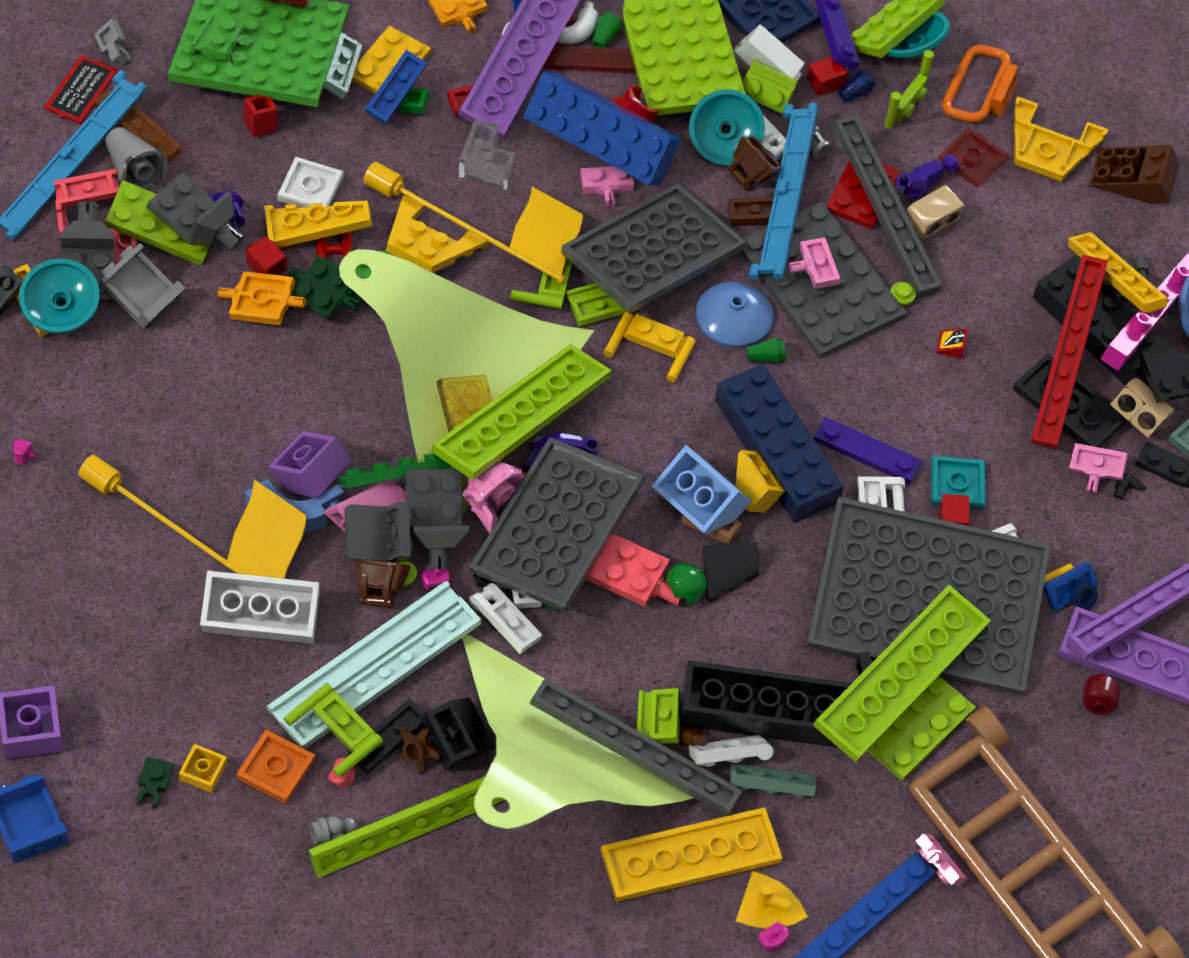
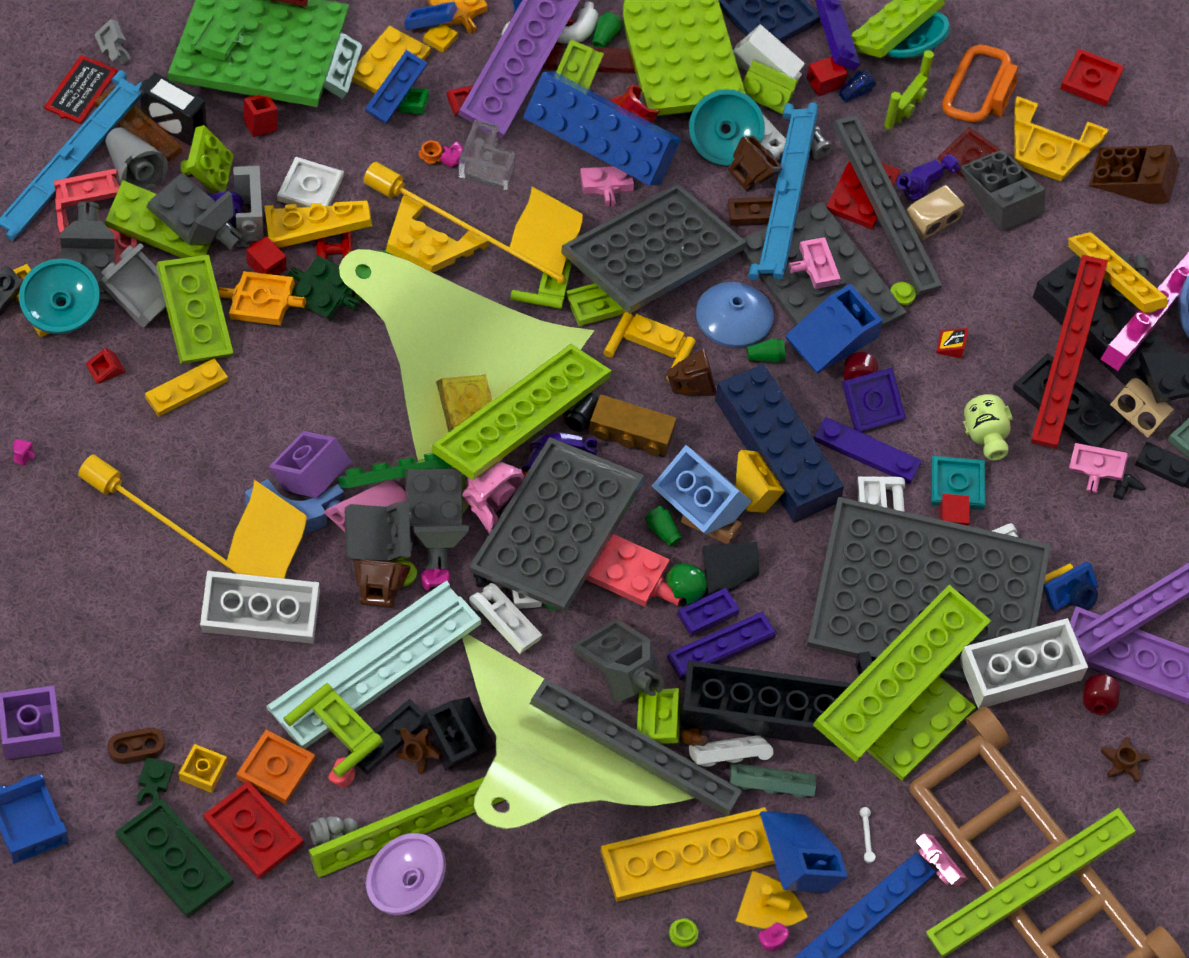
(105, 366): none -> red slope
(136, 743): none -> reddish brown plate
(172, 107): none -> black brick
(174, 858): none -> dark green plate
(186, 387): none -> yellow plate
(194, 309): none -> lime plate
(208, 161): none -> lime plate
(249, 188): none -> light grey panel
(253, 830): none -> red plate
(398, 866): none -> lavender dish
(430, 16): none -> blue plate
(430, 147): none -> orange plate
(440, 37): none -> yellow plate
(451, 155): none -> dark pink piece
(580, 63): none -> lime plate
(580, 414): none -> black cone
(624, 658): none -> dark grey plate
(632, 426): none -> pearl gold brick
(663, 525): none -> green cone
(683, 933): none -> lime plate
(692, 376): none -> reddish brown piece
(708, 612): none -> dark purple plate
(723, 643): none -> dark purple tile
(802, 853): none -> blue slope
(835, 329): none -> blue slope
(859, 365): none -> dark red head
(869, 856): none -> white hinge
(873, 400): none -> dark purple tile
(988, 424): none -> yellowish green piece
(1004, 189): none -> dark grey slope
(1023, 663): none -> white brick
(1030, 882): none -> lime plate
(1092, 77): none -> red plate
(1125, 759): none -> reddish brown animal

